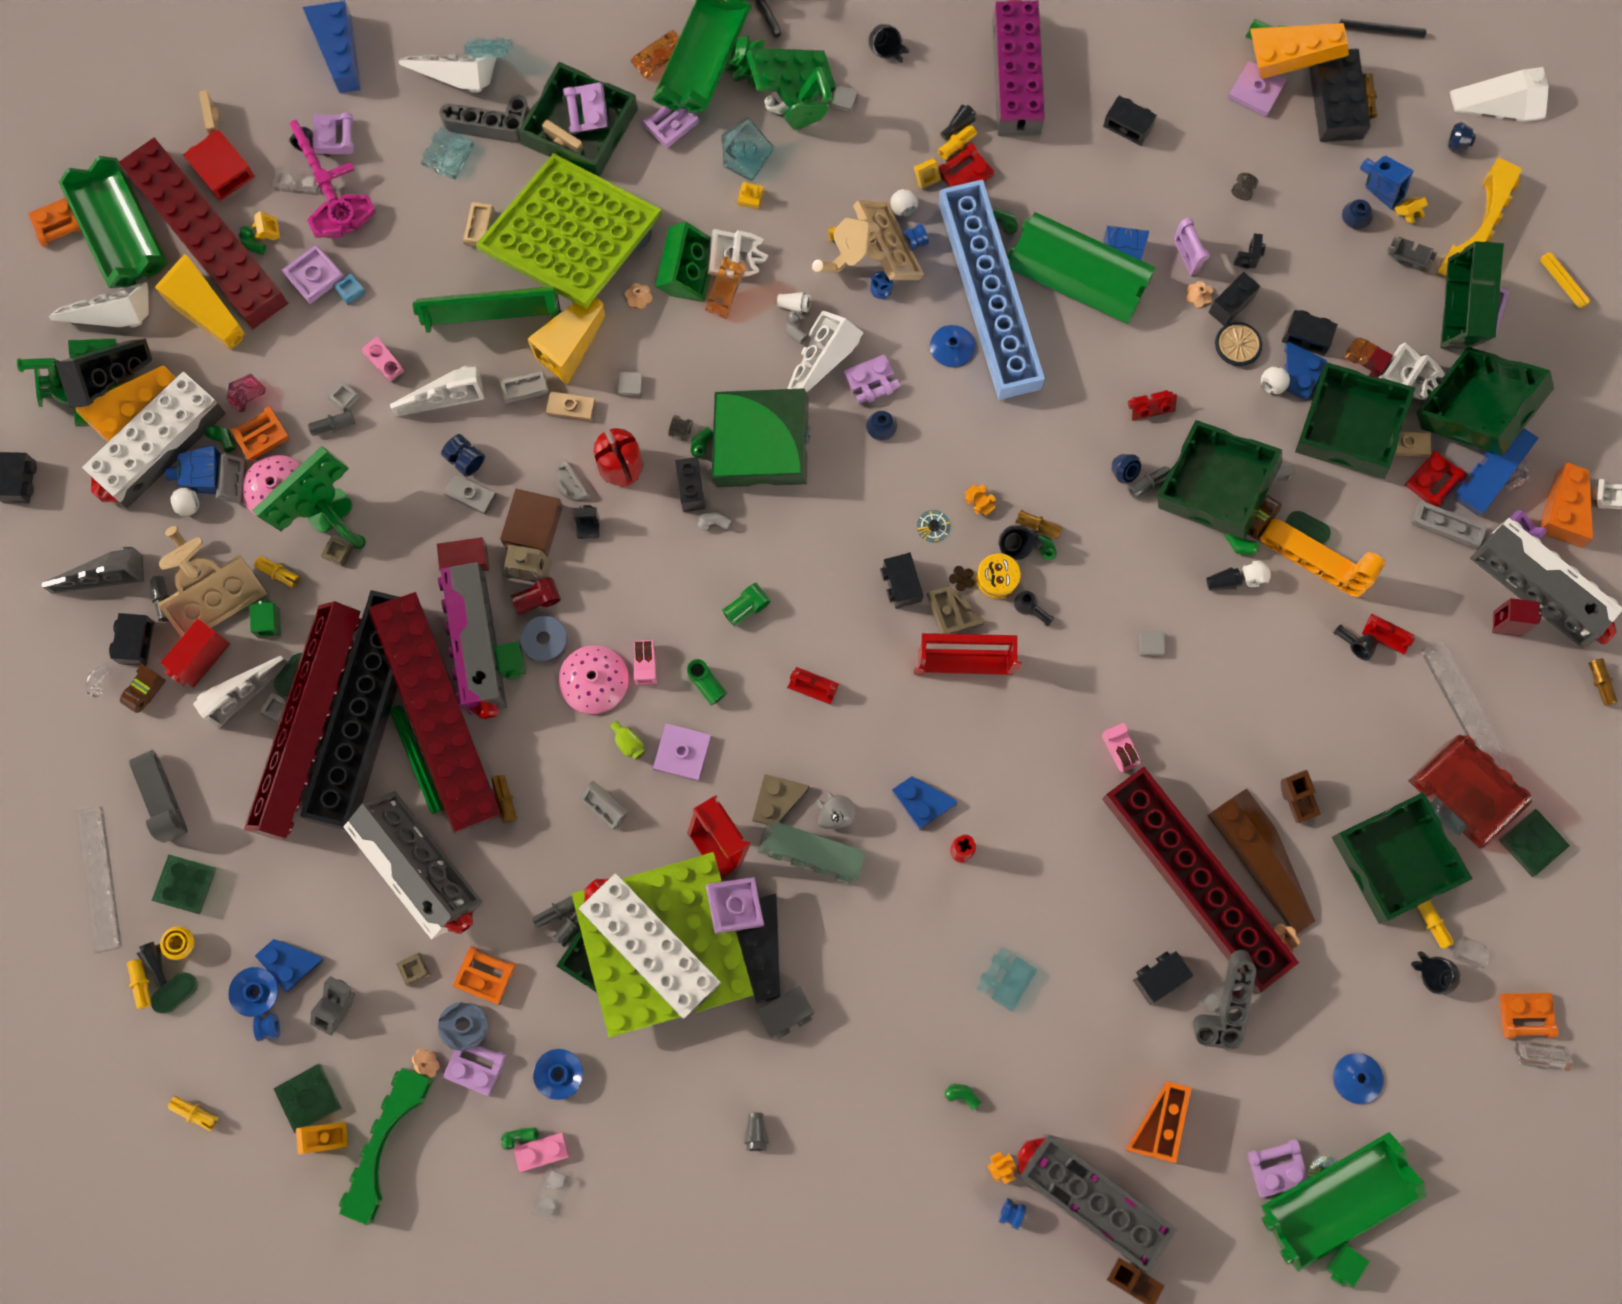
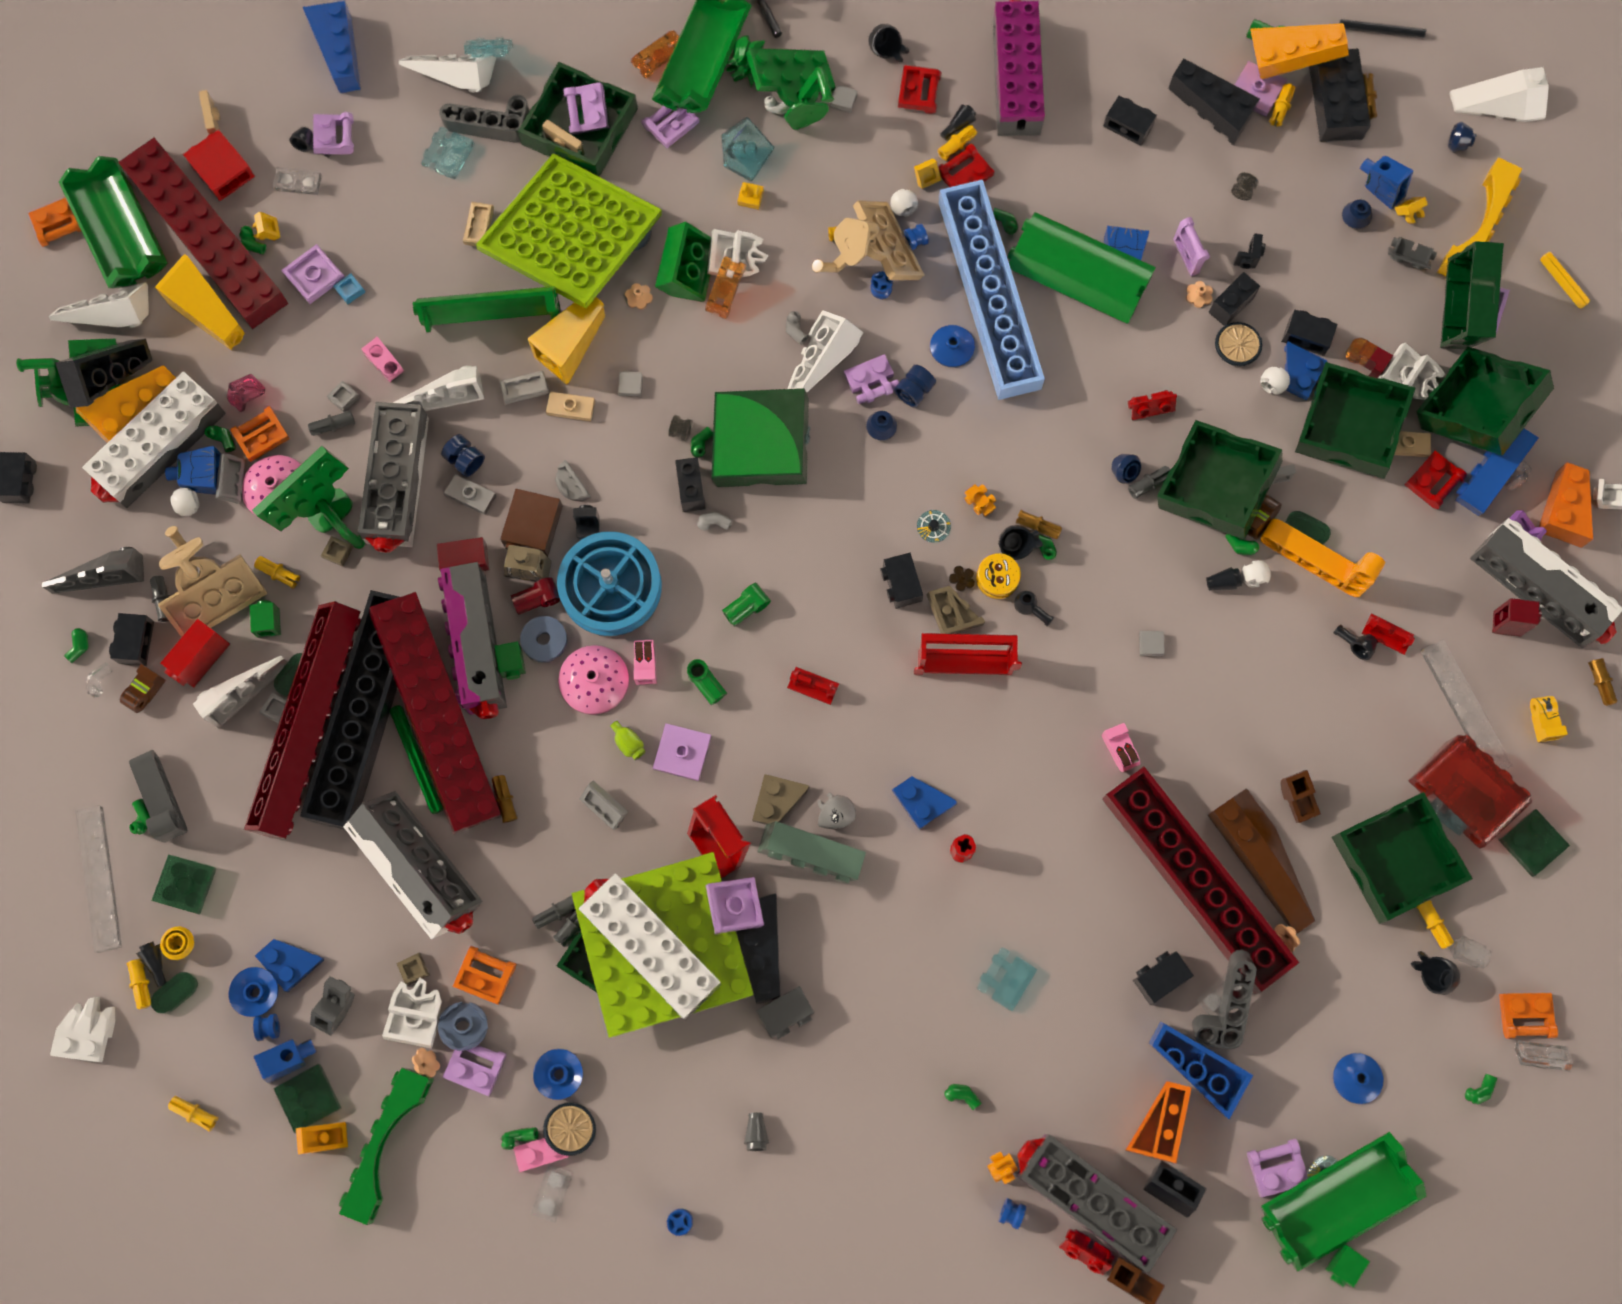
(79, 643): none -> green arm
(84, 1032): none -> white plate
(139, 825): none -> green arm
(273, 1064): none -> blue torso
(336, 215): dark pink bar -> none
(393, 476): none -> dark grey piece
(413, 1015): none -> white plate
(569, 1129): none -> tan wheel
(608, 457): red cylinder -> none
(609, 583): none -> dark azure wheel
(676, 1220): none -> blue wheel
(795, 302): white cone -> none
(912, 88): none -> red plate
(913, 387): none -> dark blue wheel
(1097, 1258): none -> red hinge
(1174, 1189): none -> black brick
(1208, 1072): none -> blue wedge
(1214, 98): none -> black wedge
(1282, 104): none -> yellow axle
(1449, 525): light grey plate -> none
(1482, 1093): none -> green arm
(1546, 719): none -> yellow leg

